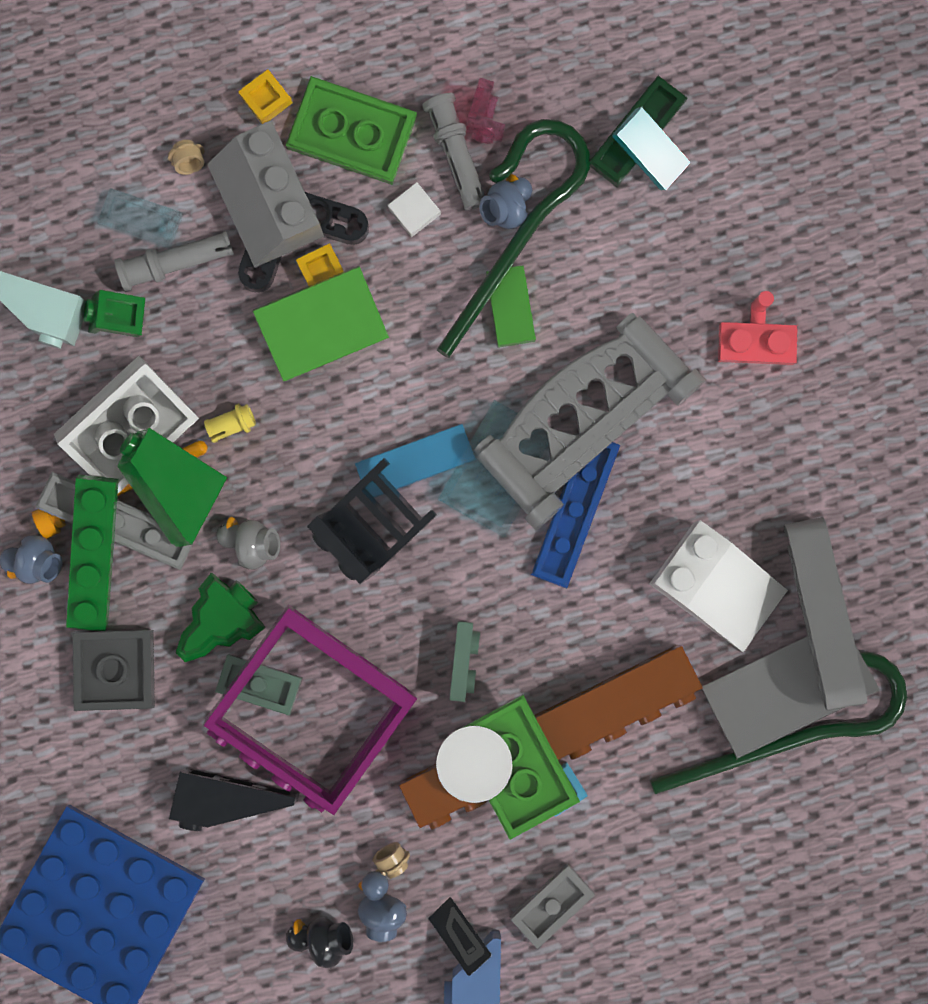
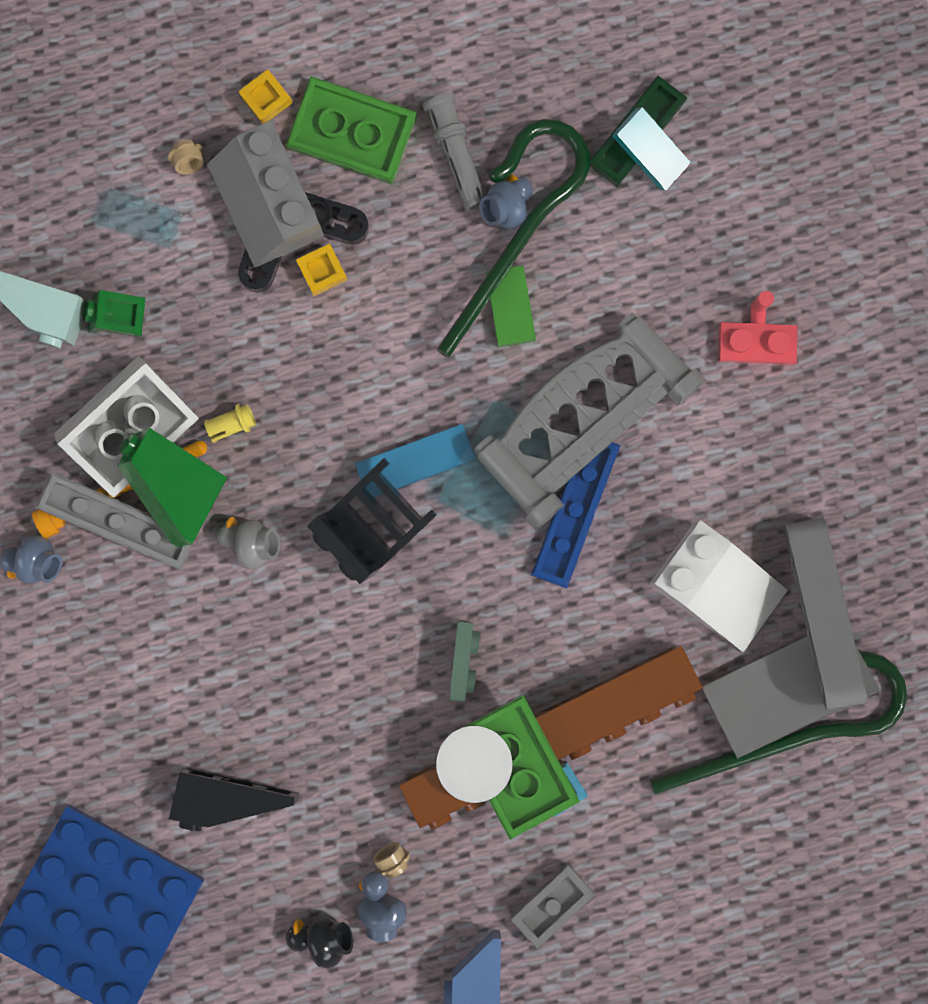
(92, 552): green plate -> none
(113, 670): dark grey plate -> none
(155, 264): light grey pin -> none
(219, 618): green rock -> none
(266, 688): sand green plate -> none
(284, 773): magenta window -> none
(321, 323): bright green tile -> none
(414, 209): white tile -> none
(460, 936): black sticker -> none
(484, 107): clear pink bracket -> none

